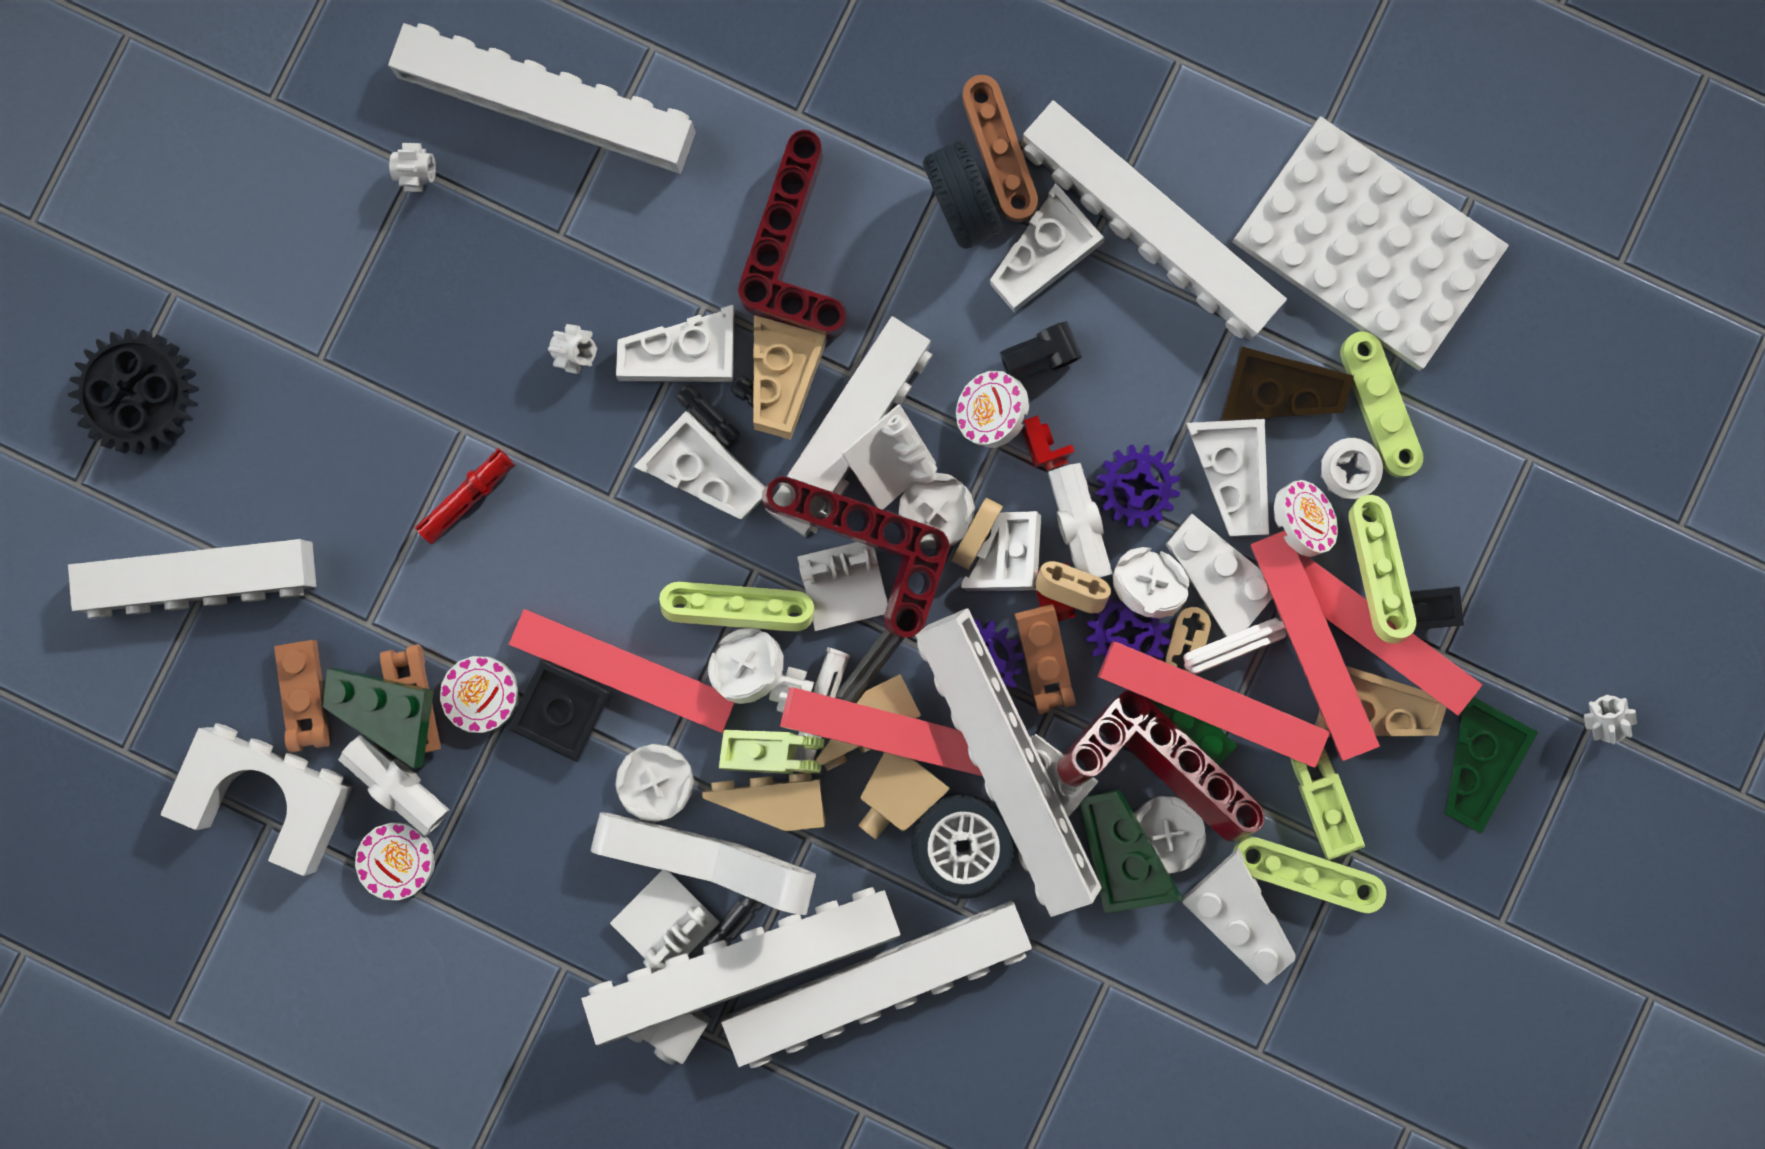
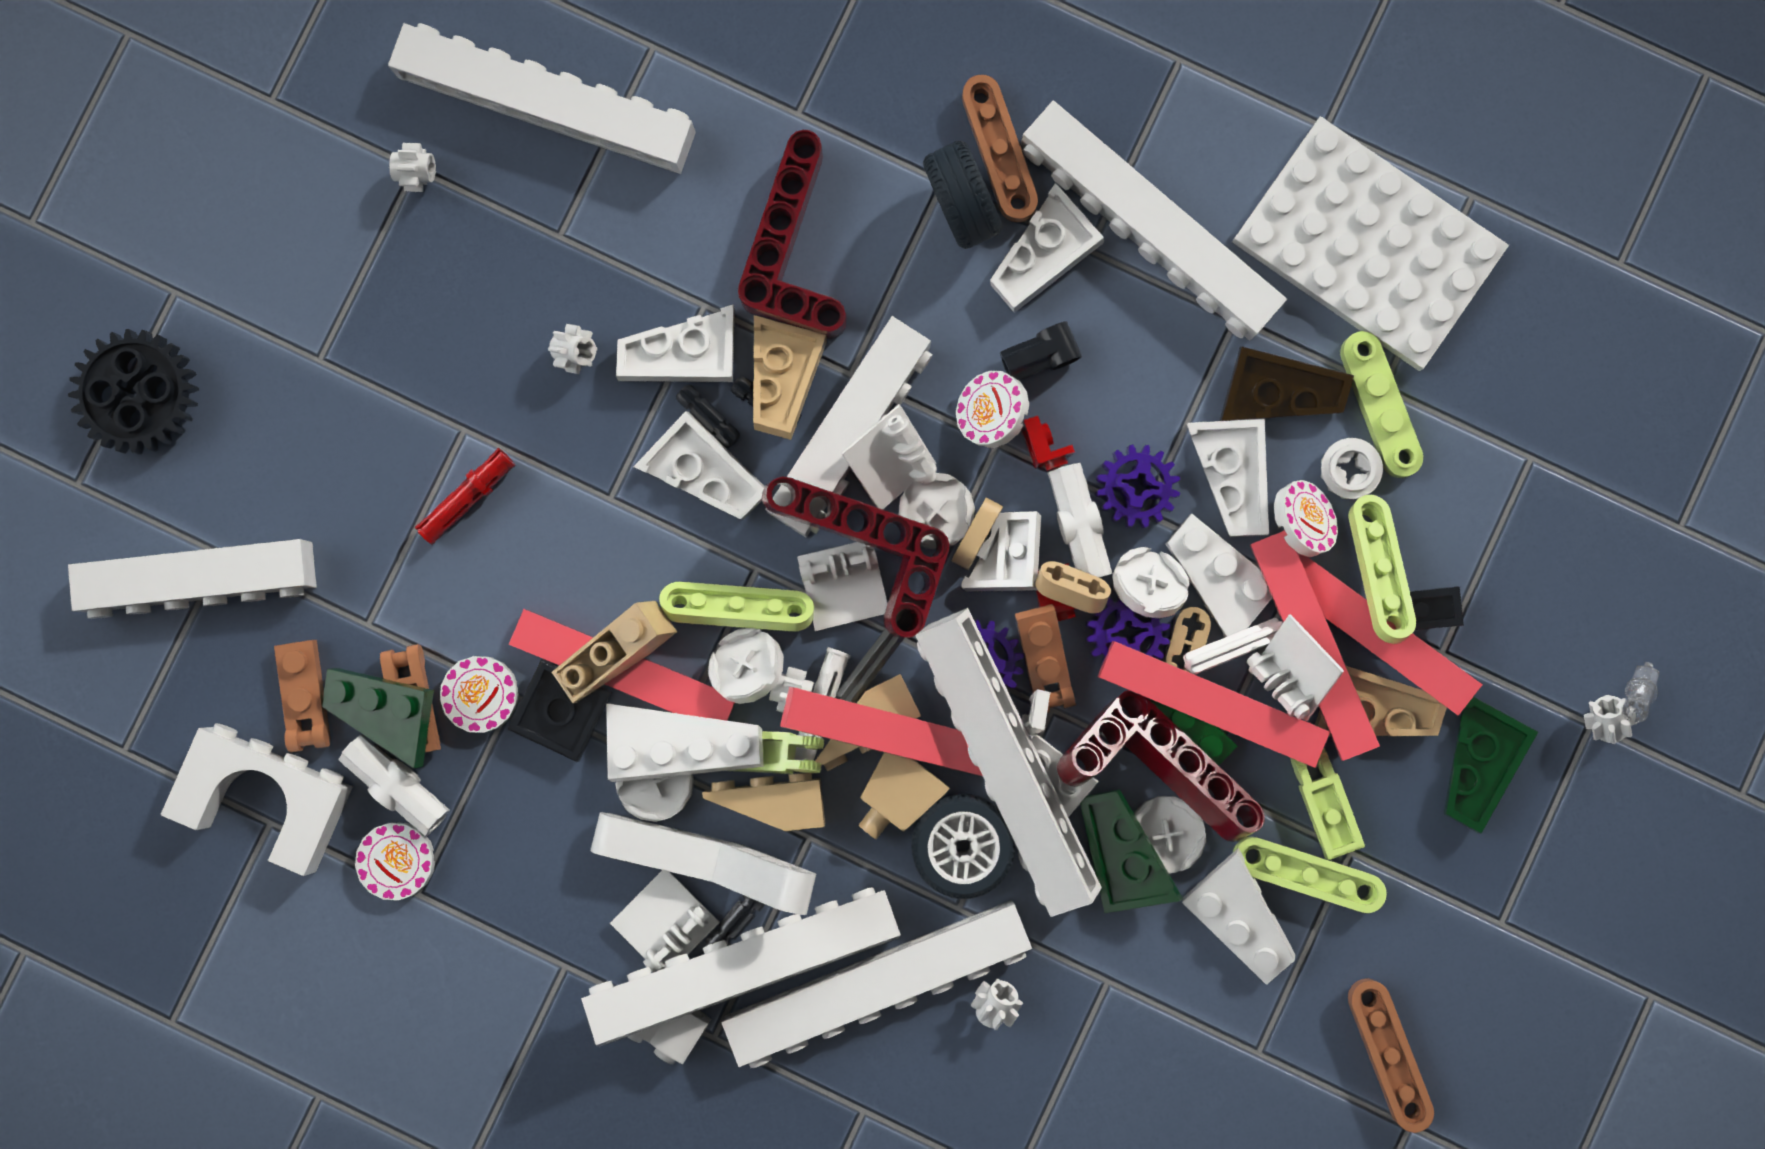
(614, 649): none -> tan slope
(674, 744): none -> white wing
(996, 1004): none -> white gear
(1036, 719): none -> white tile
(1296, 669): none -> white hinge
(1391, 1055): none -> nougat plate
(1640, 692): none -> clear axle

